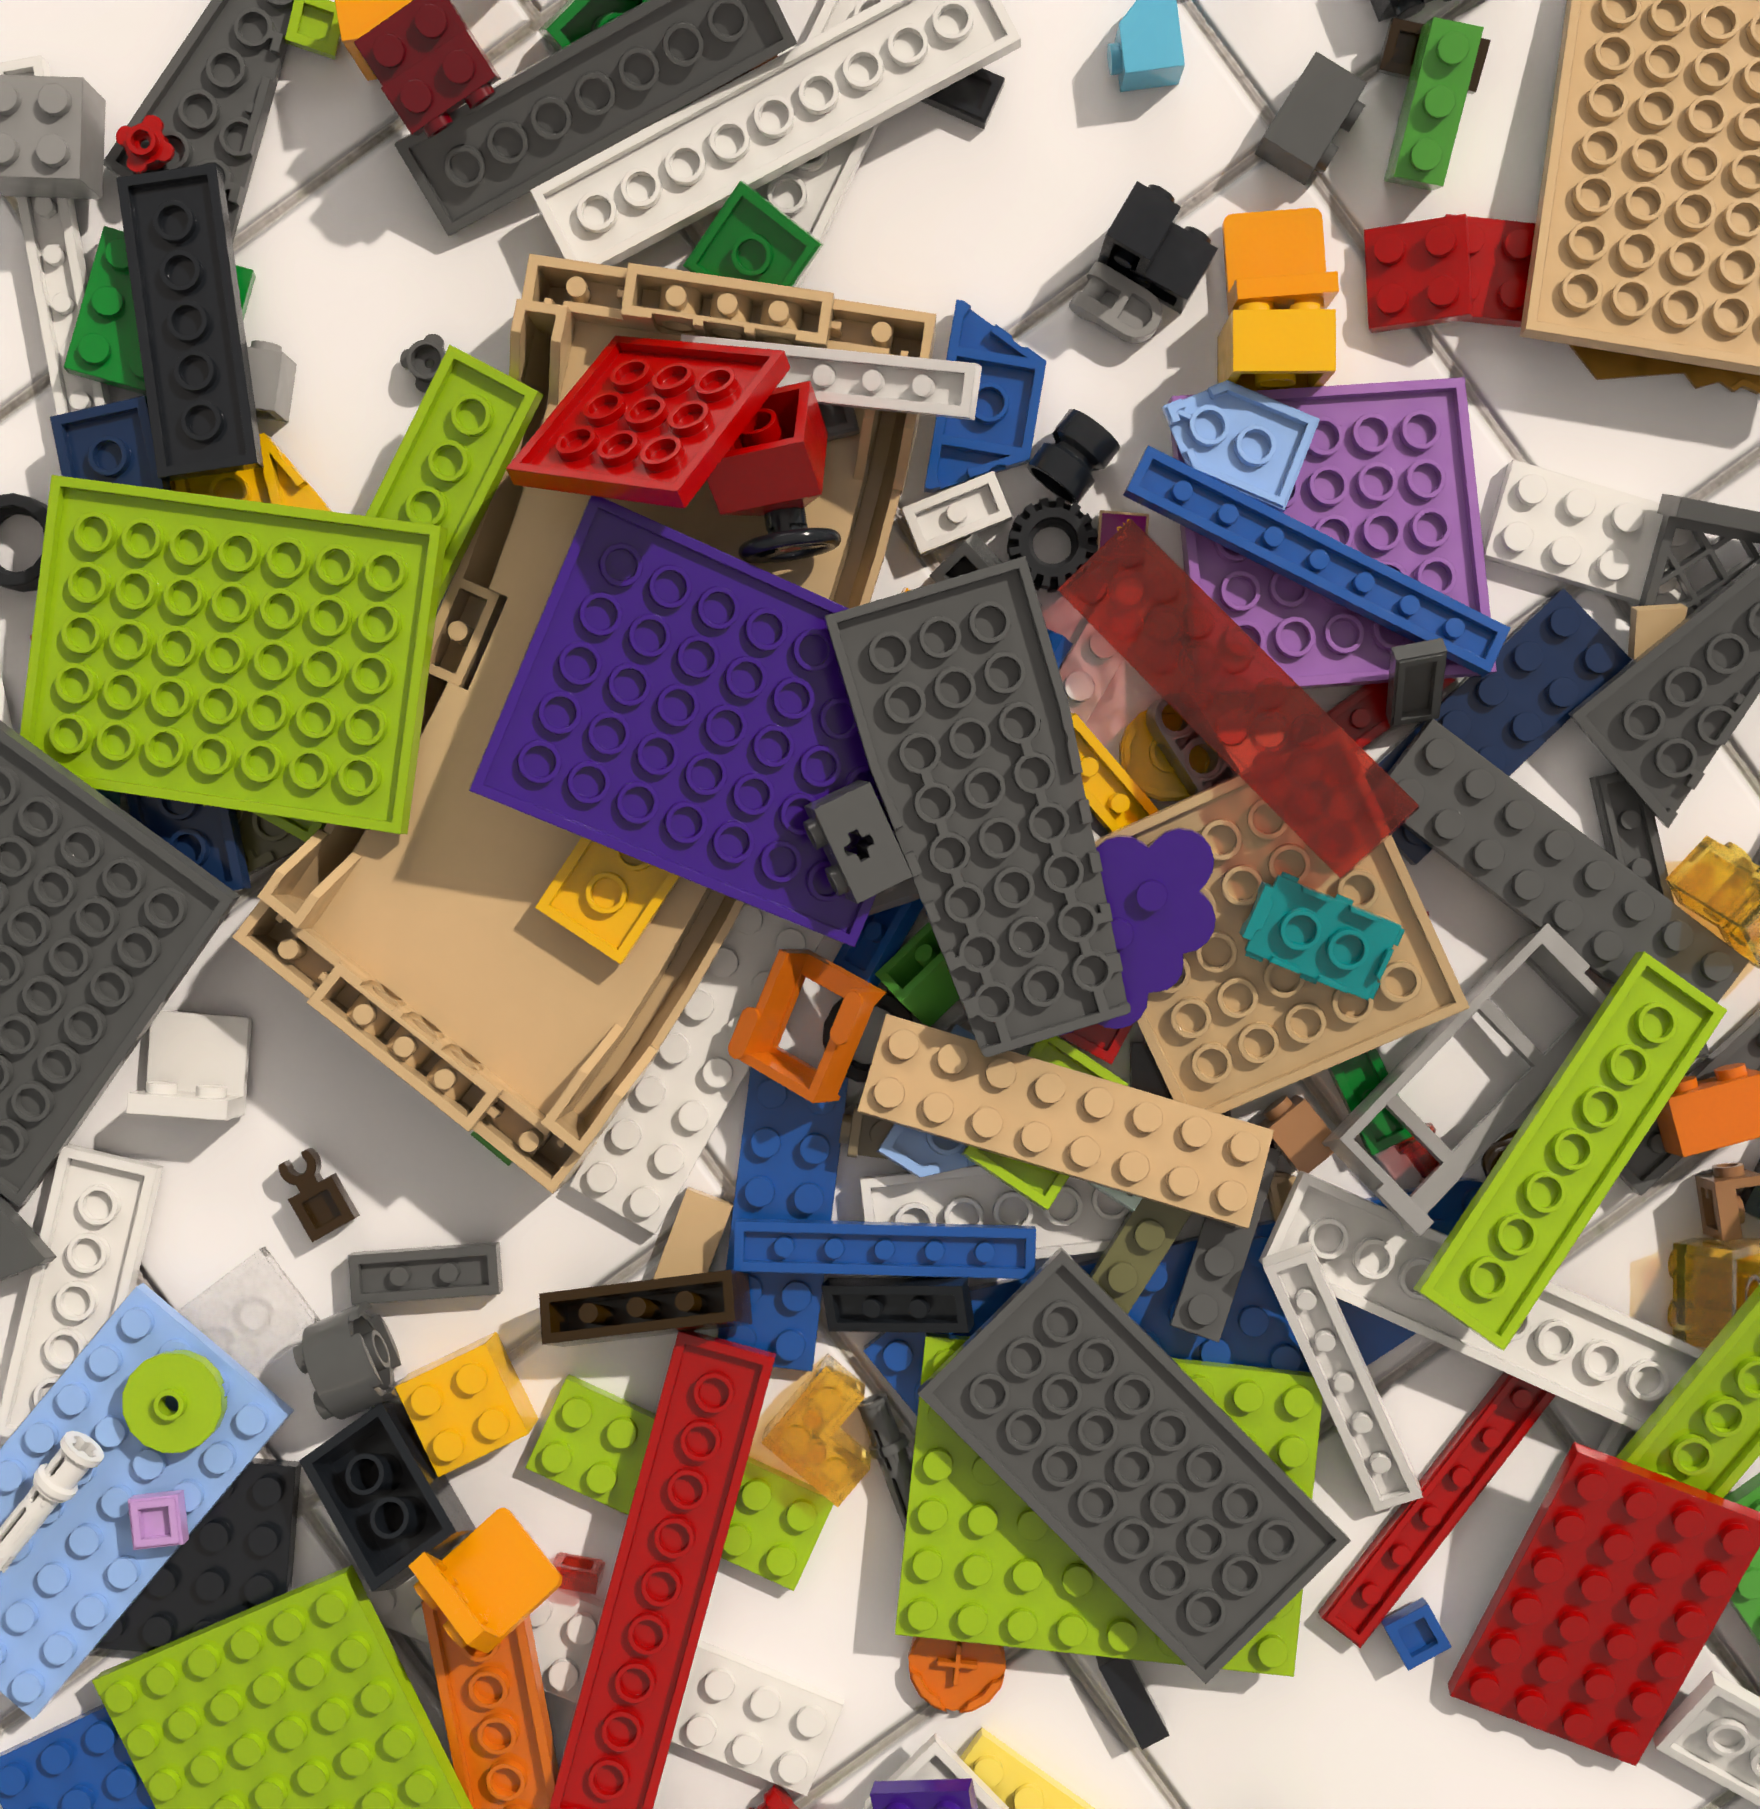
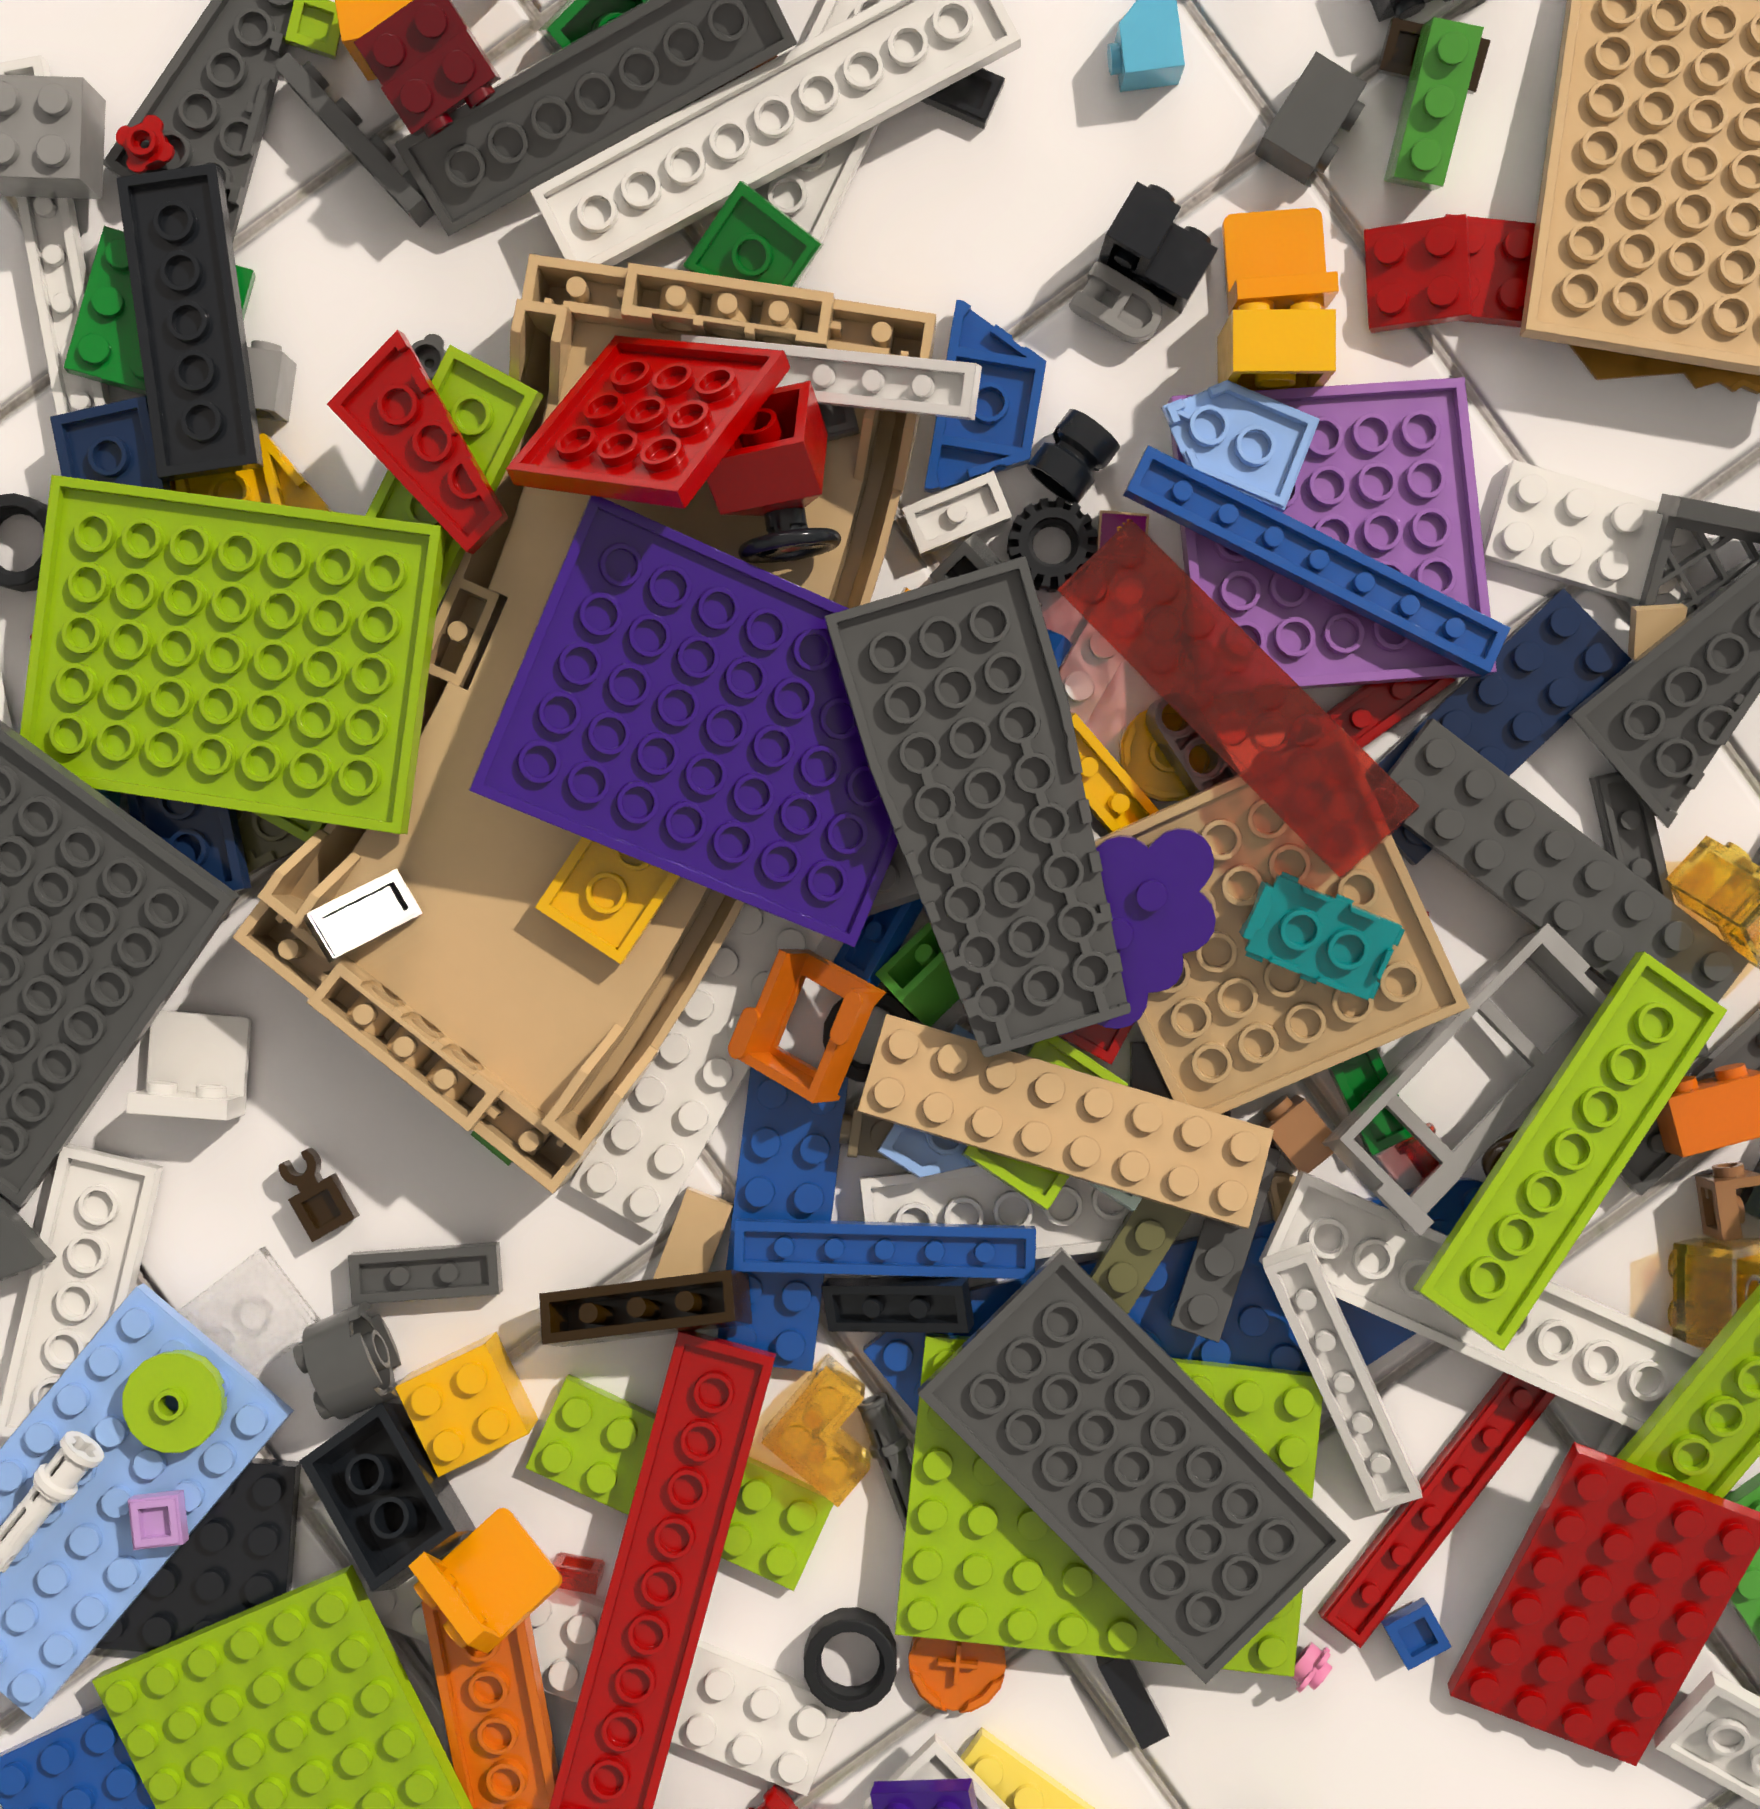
(343, 123): none -> dark grey plate
(362, 915): none -> tile
(412, 433): none -> red wing
(850, 1697): none -> black tyre
(879, 859): dark grey brick -> none
(1311, 1667): none -> bright pink plate
(1415, 682): dark grey tile -> none

